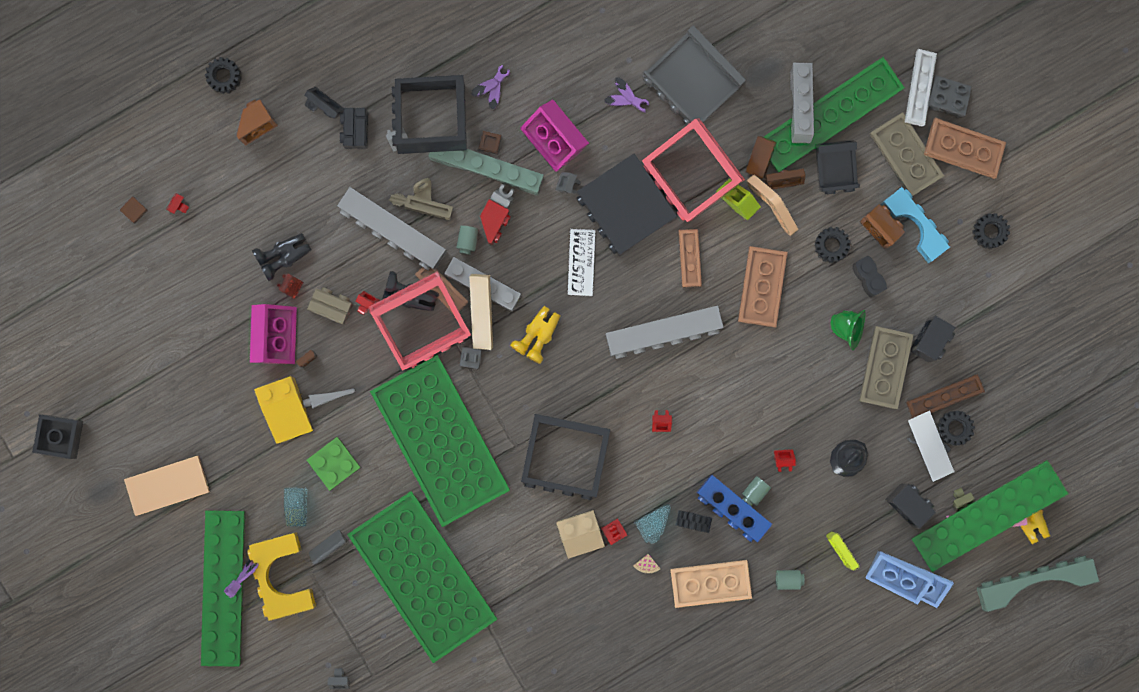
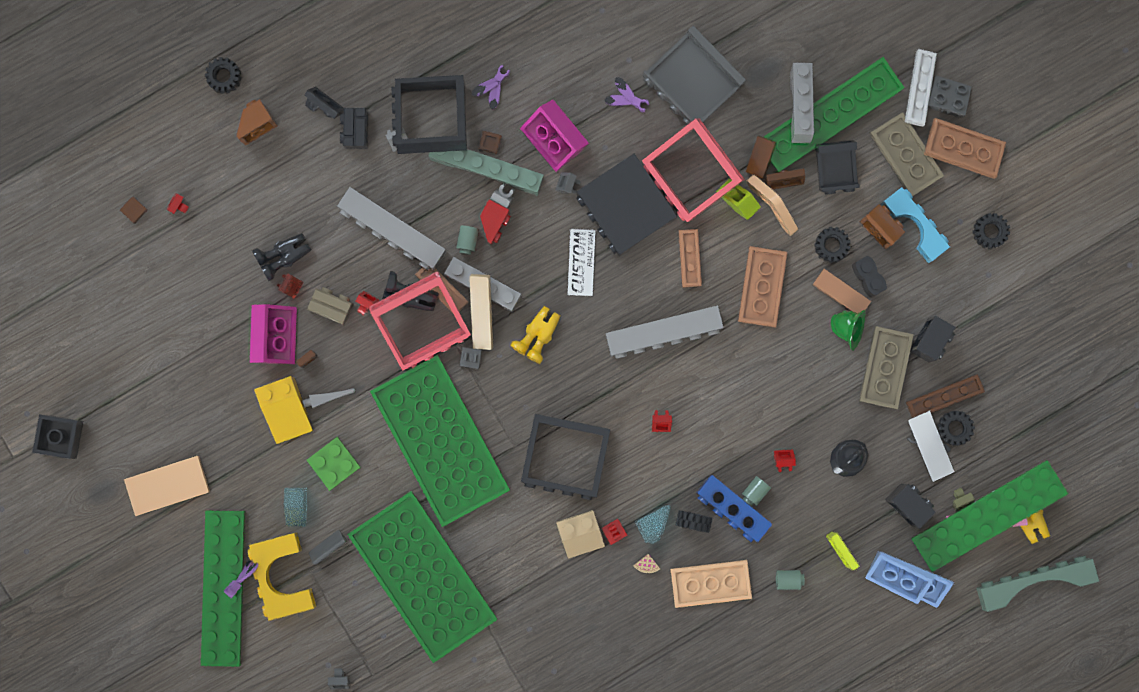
(422, 201): dark tan piece -> none
(841, 292): none -> nougat tile

